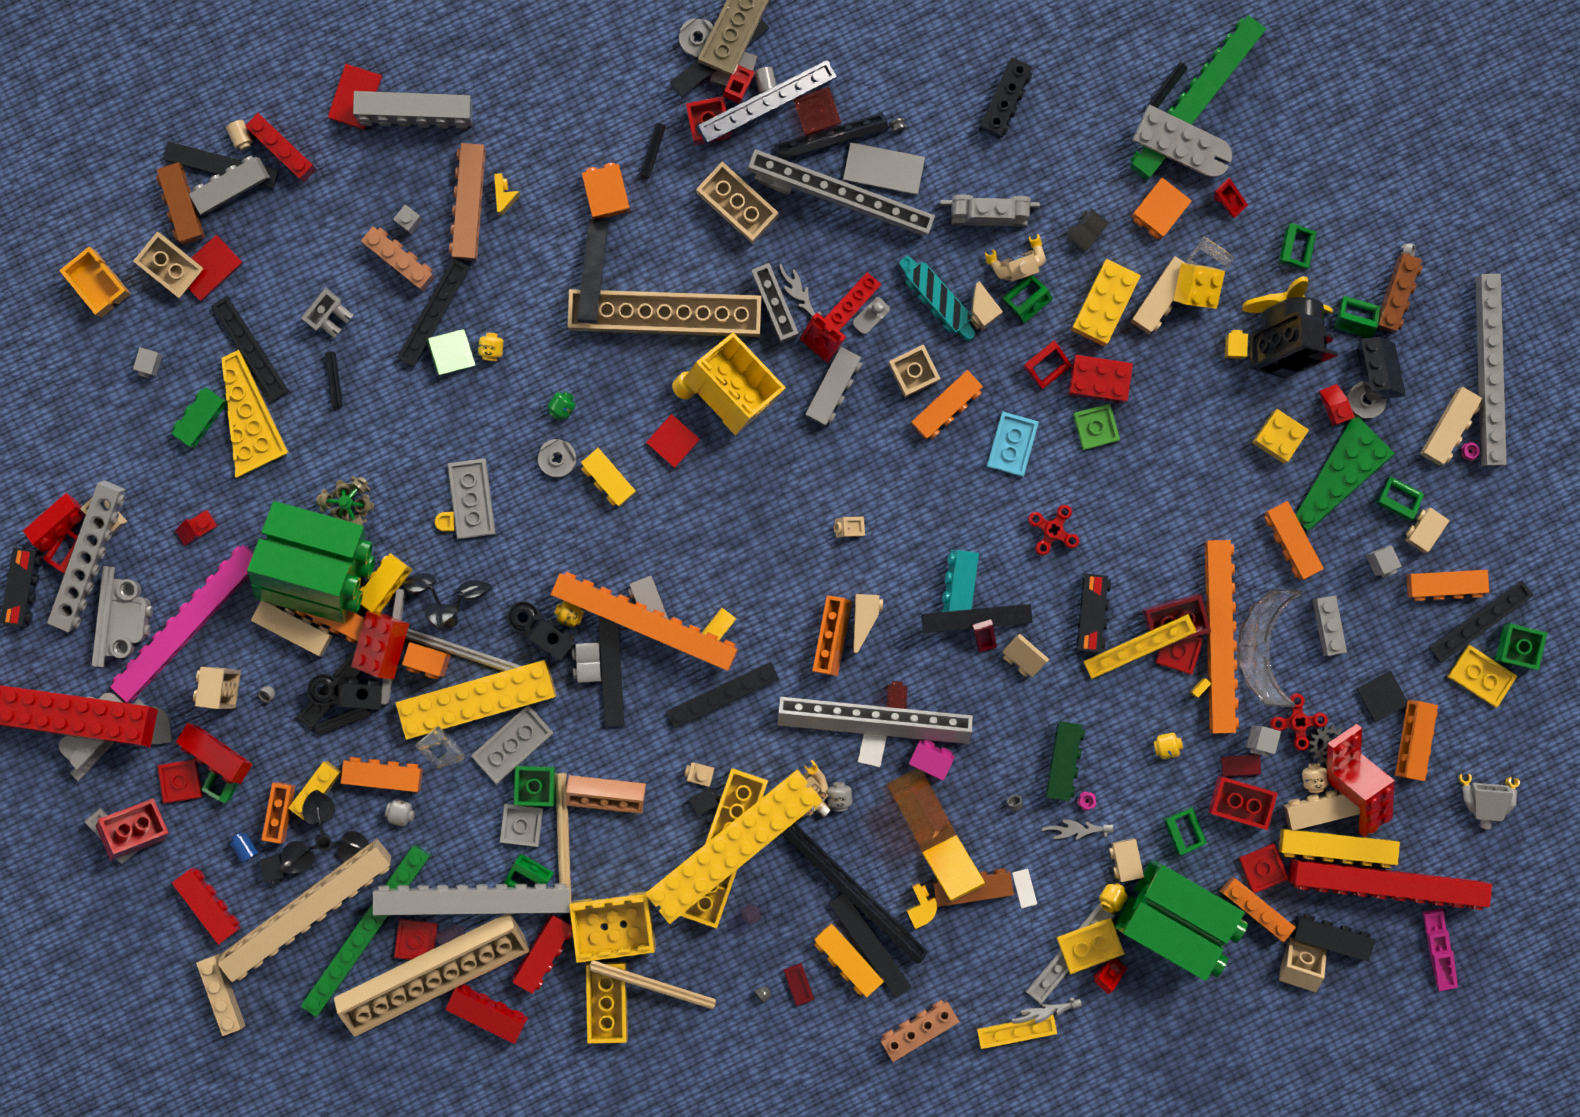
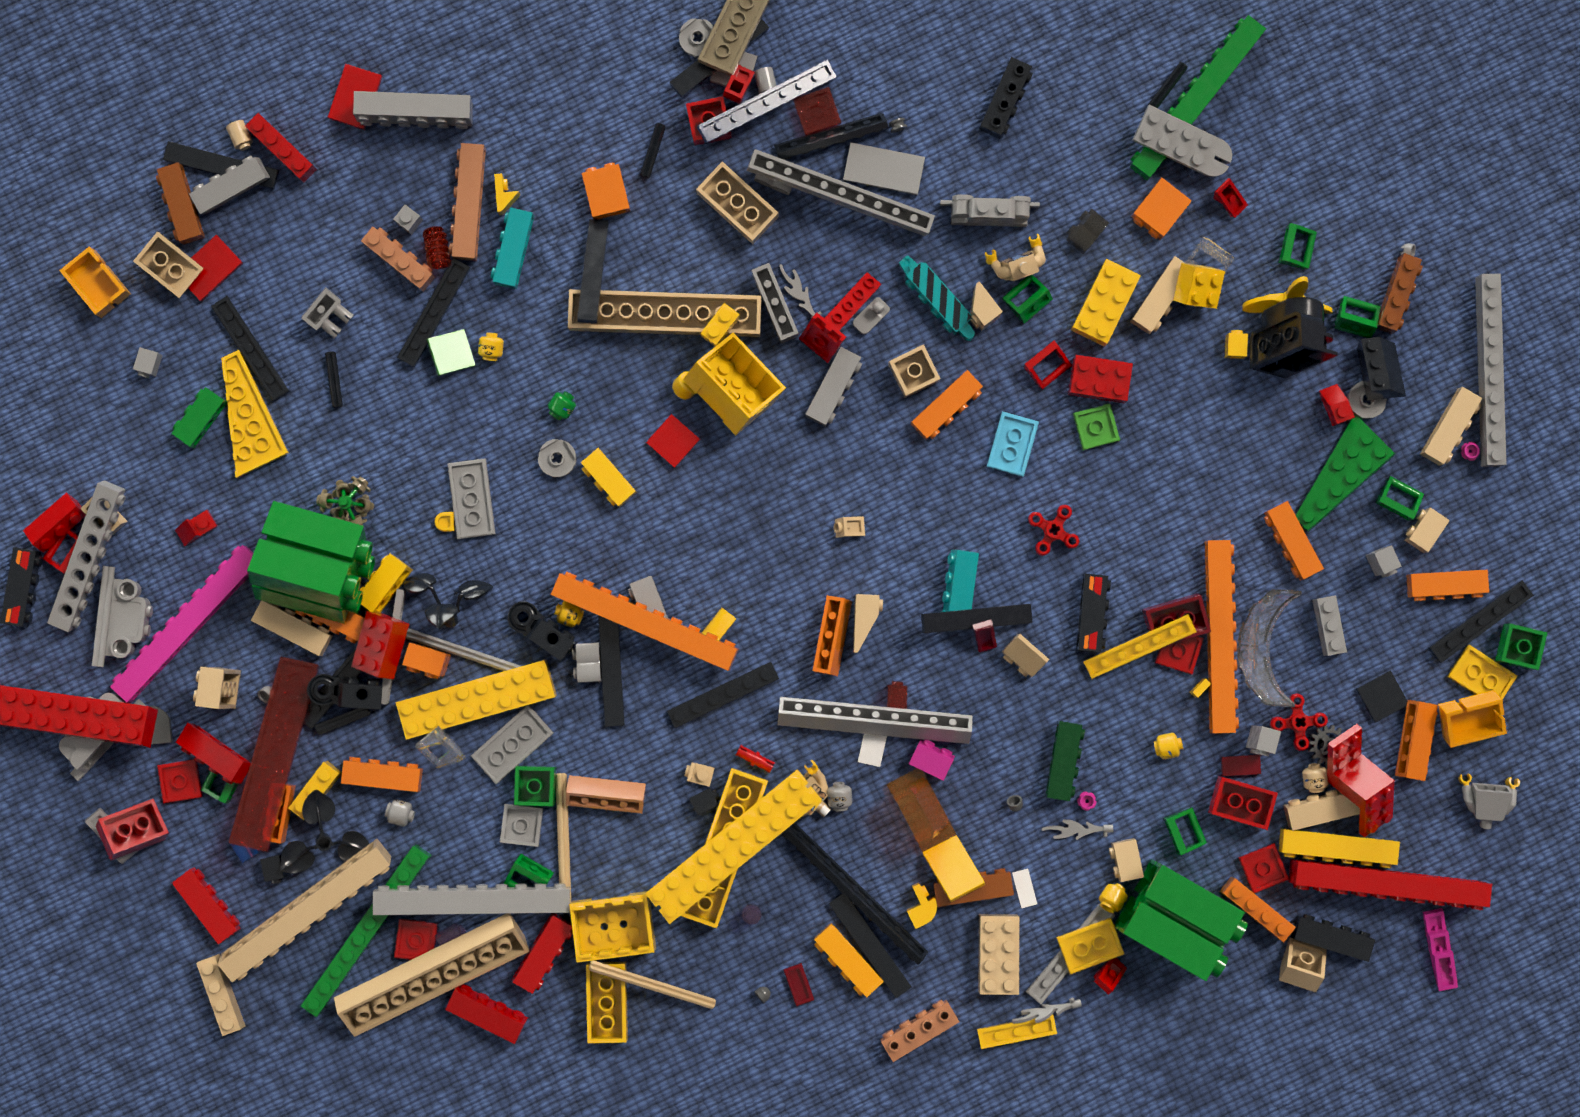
(273, 755): none -> clear red plate
(436, 247): none -> clear red piece
(513, 248): none -> teal brick
(720, 325): none -> yellow brick
(755, 758): none -> red pin
(998, 954): none -> tan brick
(1280, 436): yellow brick -> none
(1472, 719): none -> light orange piece

